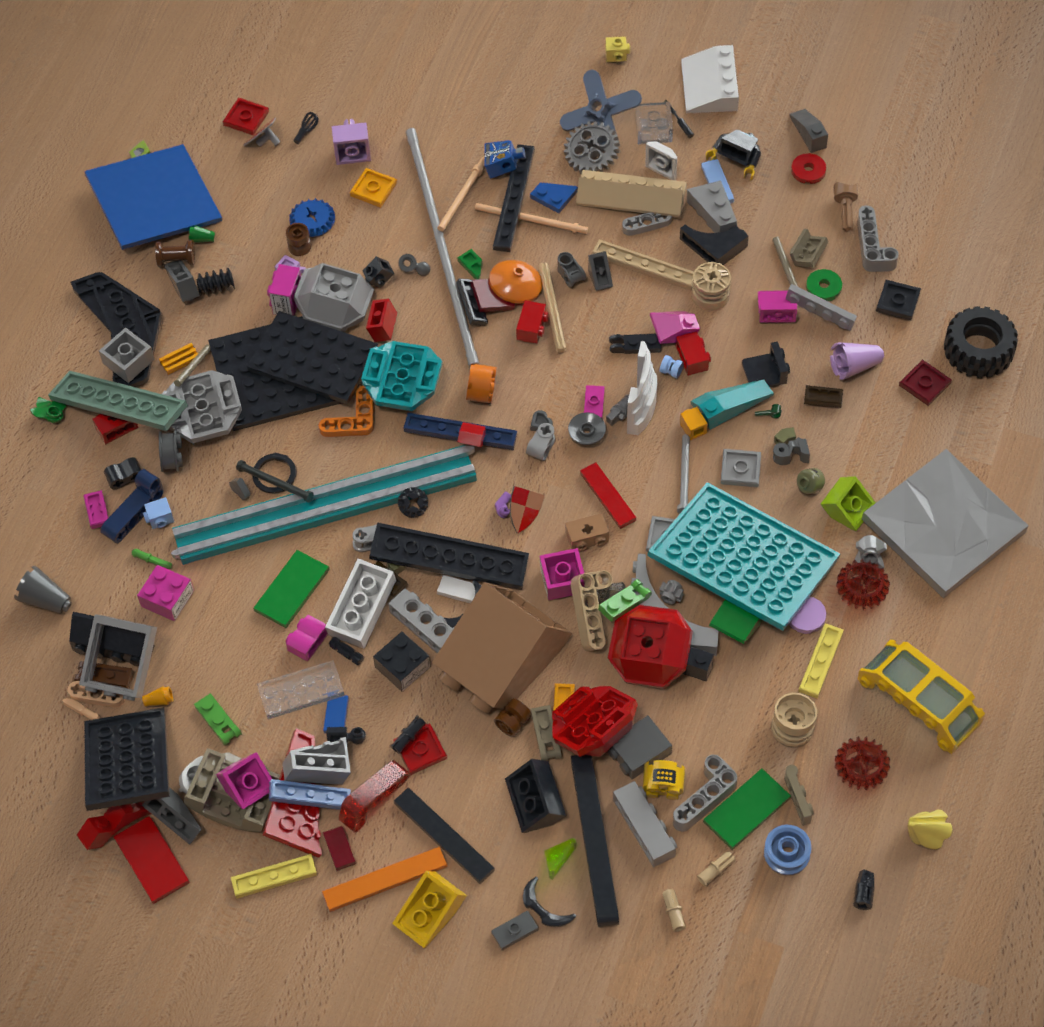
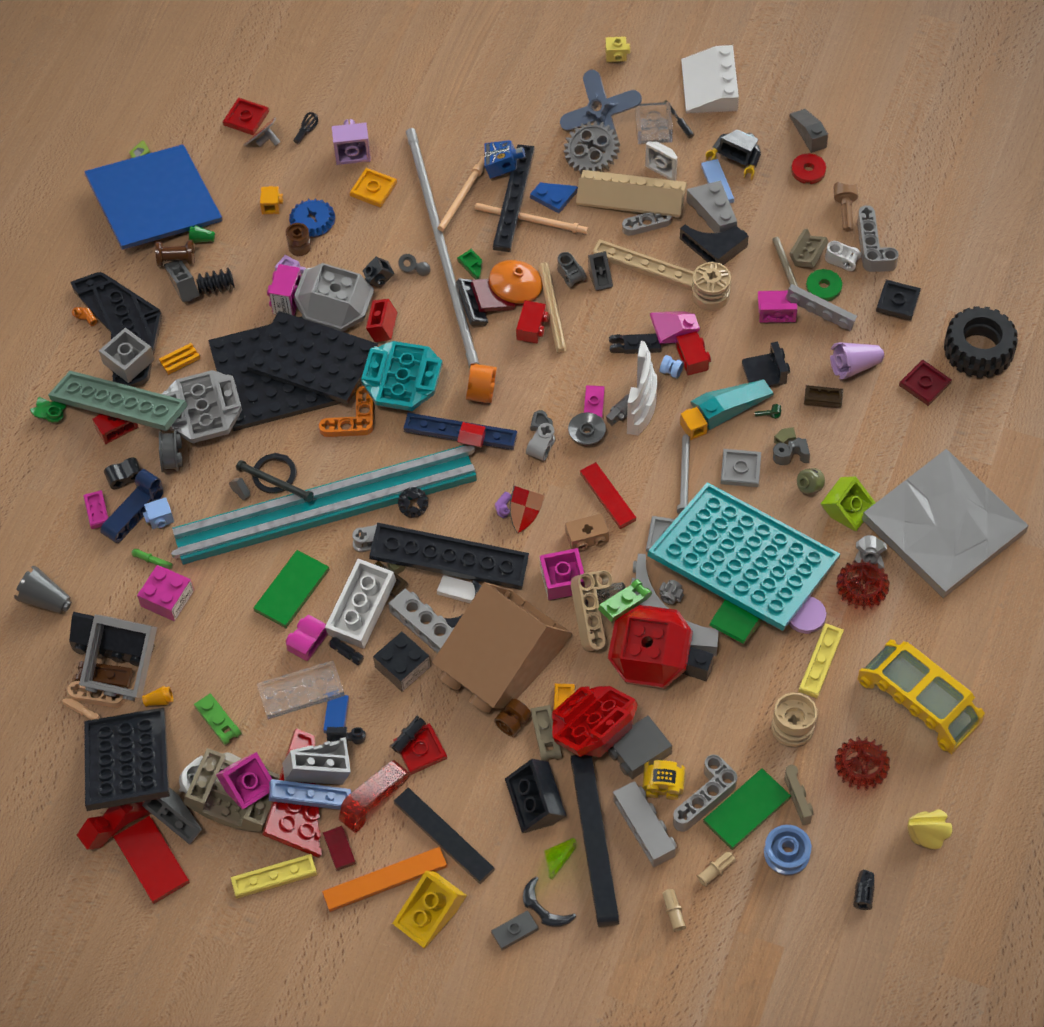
(85, 314): none -> orange arm
(194, 363): dark tan bar -> none
(270, 200): none -> light orange brick
(841, 255): none -> white piece

